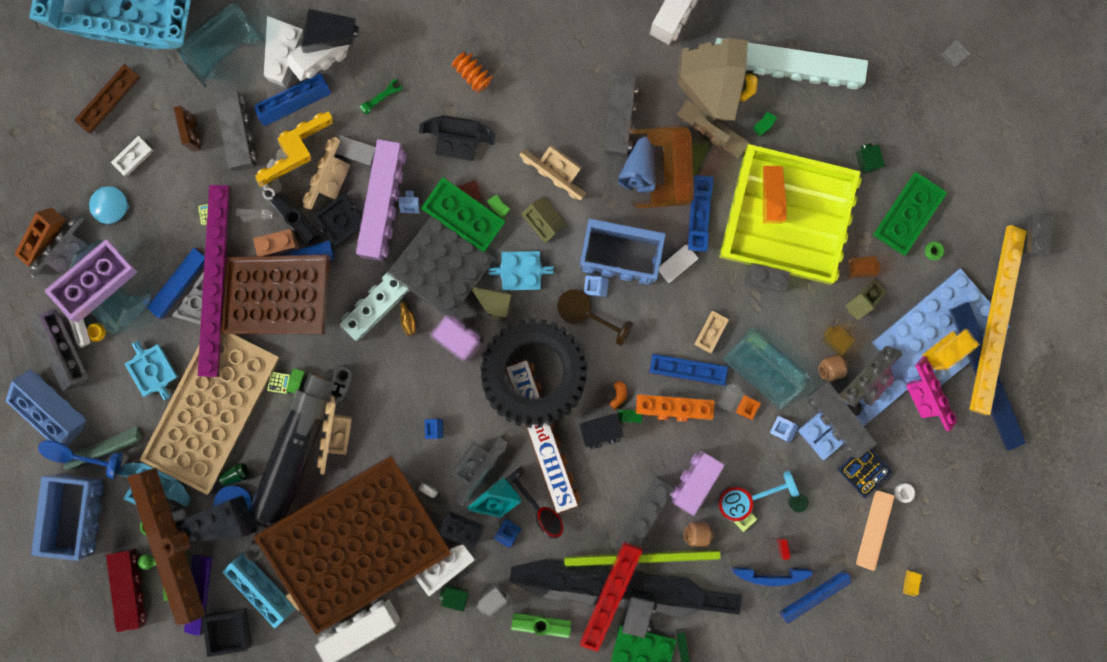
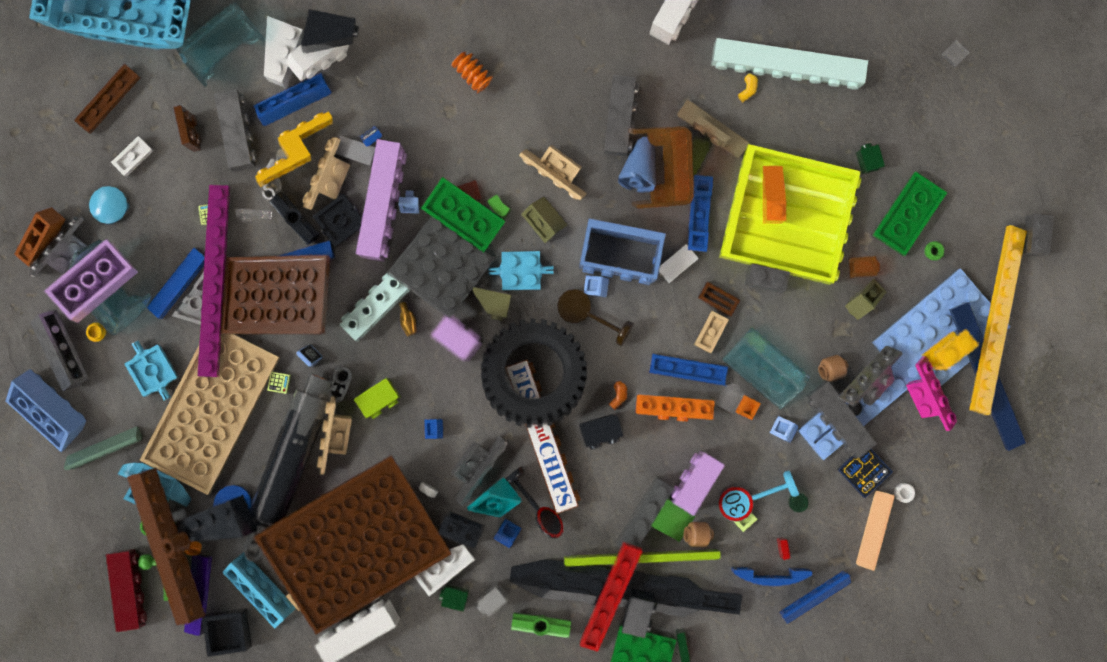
(49, 512): medium blue hose -> none
(61, 453): blue piece -> none
(79, 333): white tile -> none
(195, 548): none -> orange tile
(235, 474): dark green cone -> none
(276, 243): nougat brick -> none
(296, 380): bright green piece -> none
(309, 355): none -> slope
(367, 106): green piece -> none
(371, 136): none -> blue tile
(377, 398): none -> lime brick
(457, 135): black plate -> none
(629, 416): green piece -> none
(672, 520): none -> bright green sticker
(704, 291): none -> reddish brown tile
(714, 77): dark tan panel -> none
(765, 124): green piece -> none
(837, 339): clear yellow brick -> none
(912, 583): yellow piece -> none

